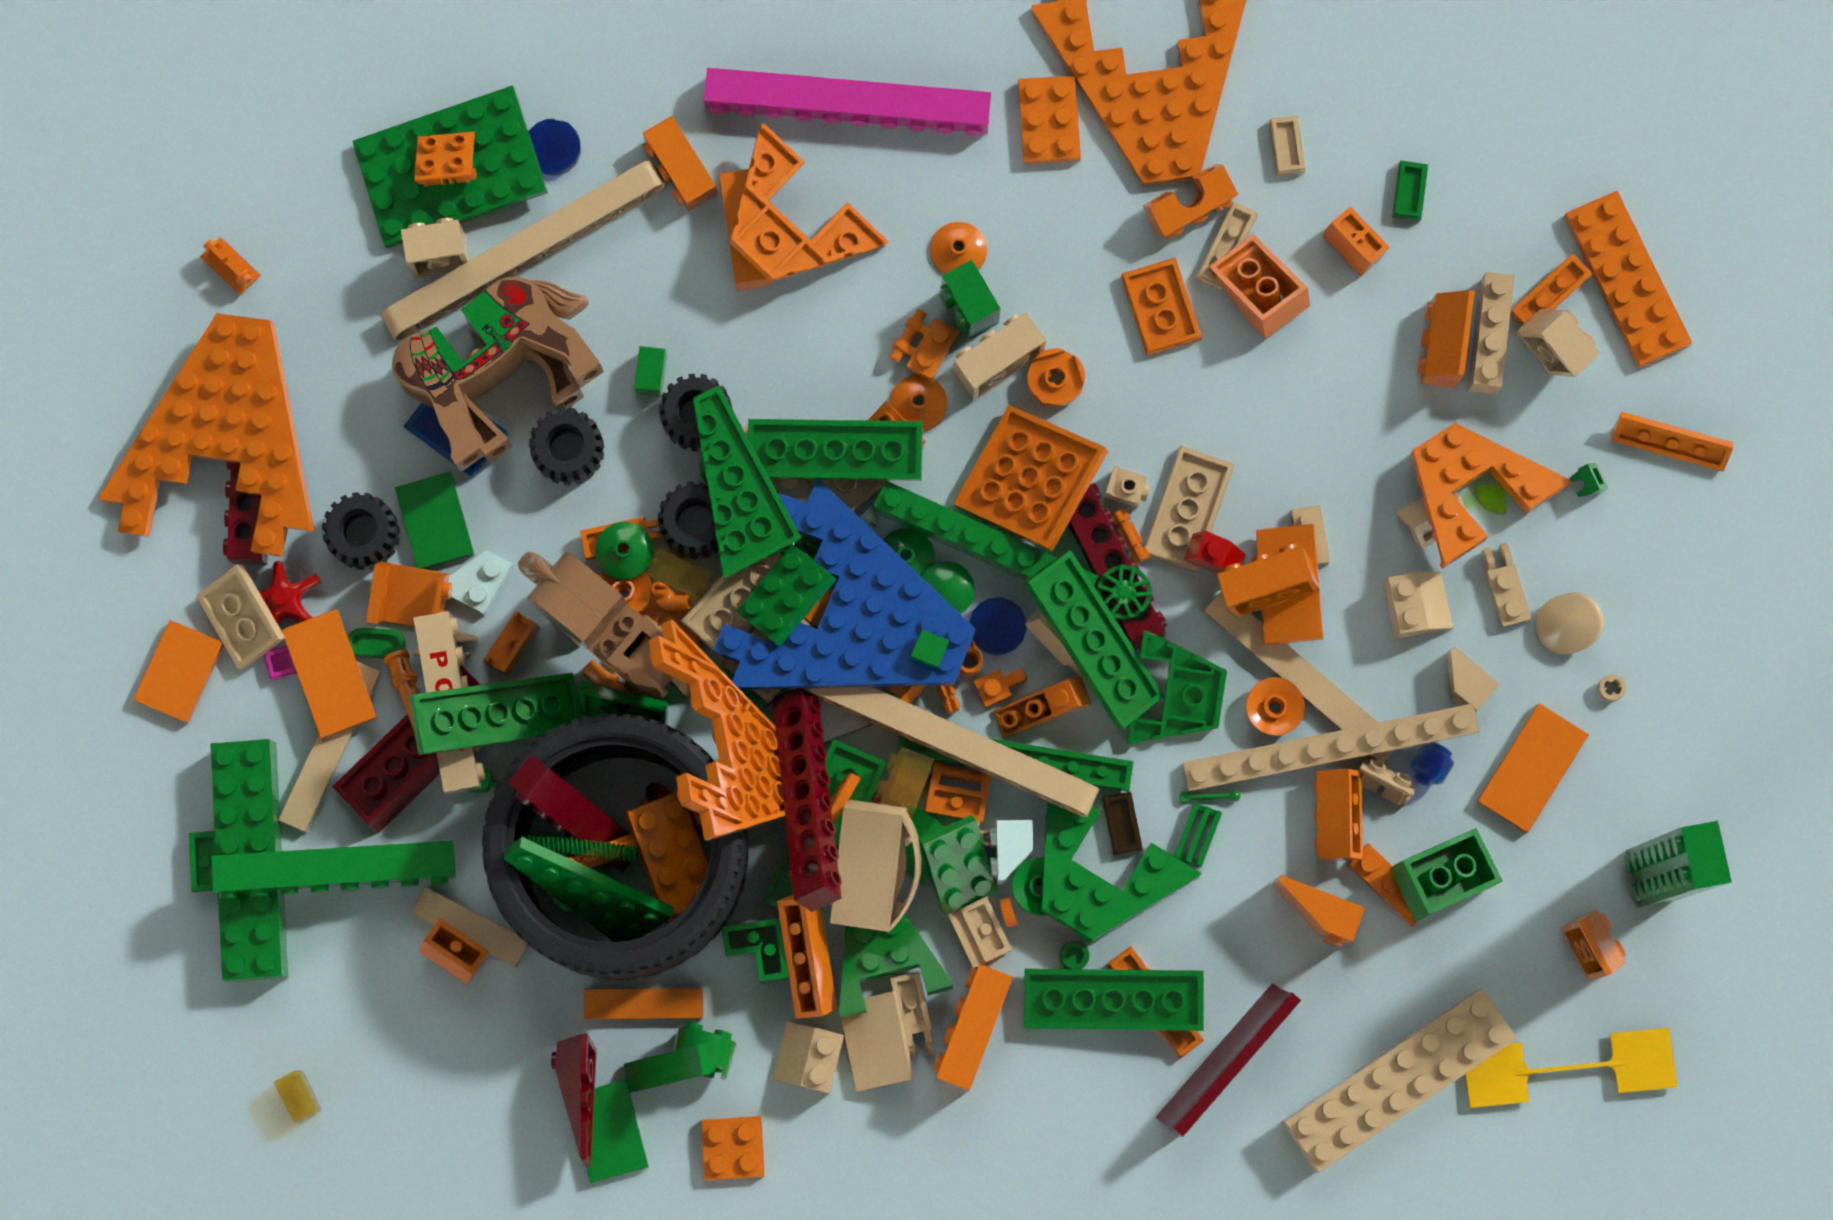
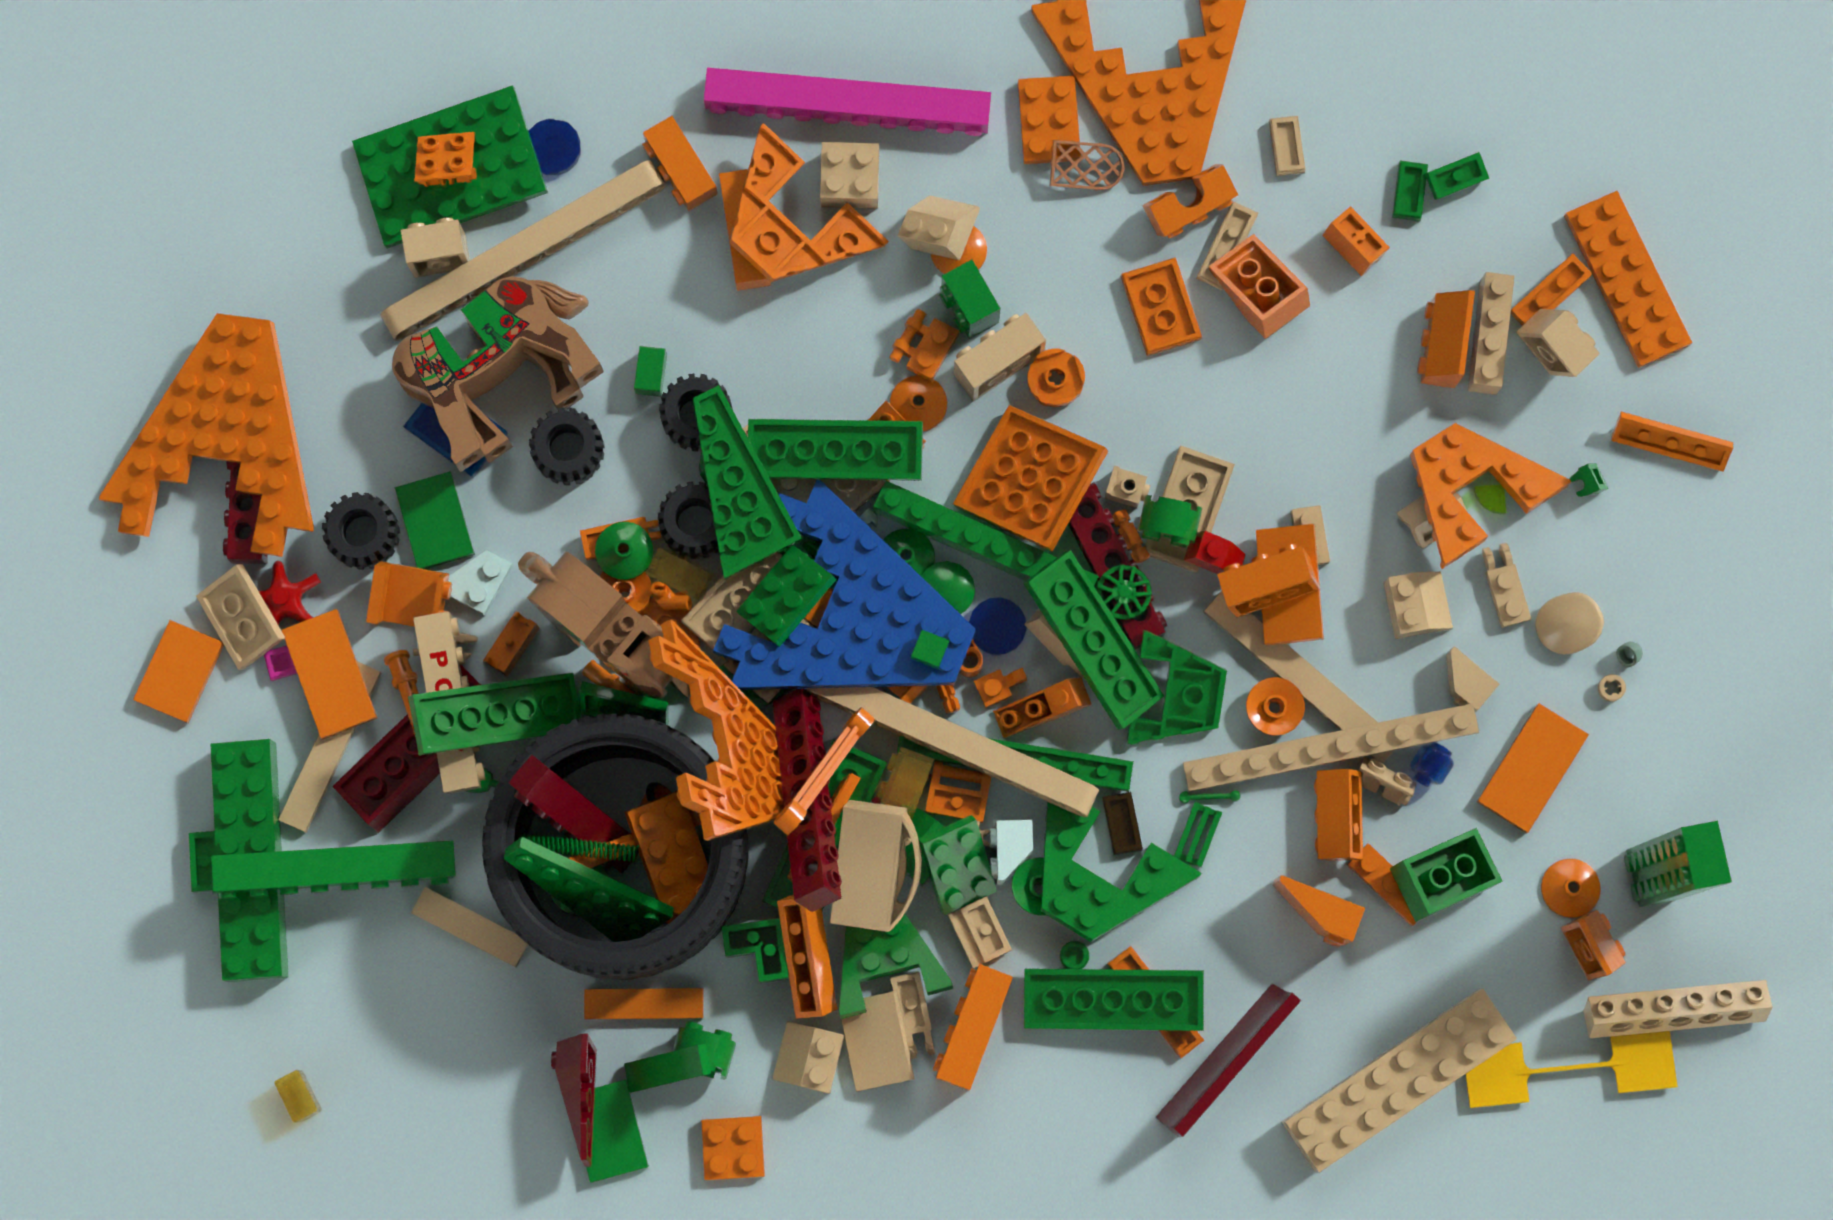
(229, 265): orange hinge -> none
(376, 642): green tile -> none
(453, 951): orange brick -> none
(797, 809): none -> orange piece
(849, 174): none -> tan brick
(939, 226): none -> tan slope
(1008, 912): orange tile -> none
(1093, 165): none -> nougat window
(1169, 520): none -> green brick
(1457, 176): none -> green plate
(1556, 891): none -> orange dish
(1626, 651): none -> sand green hinge
(1677, 1009): none -> tan brick

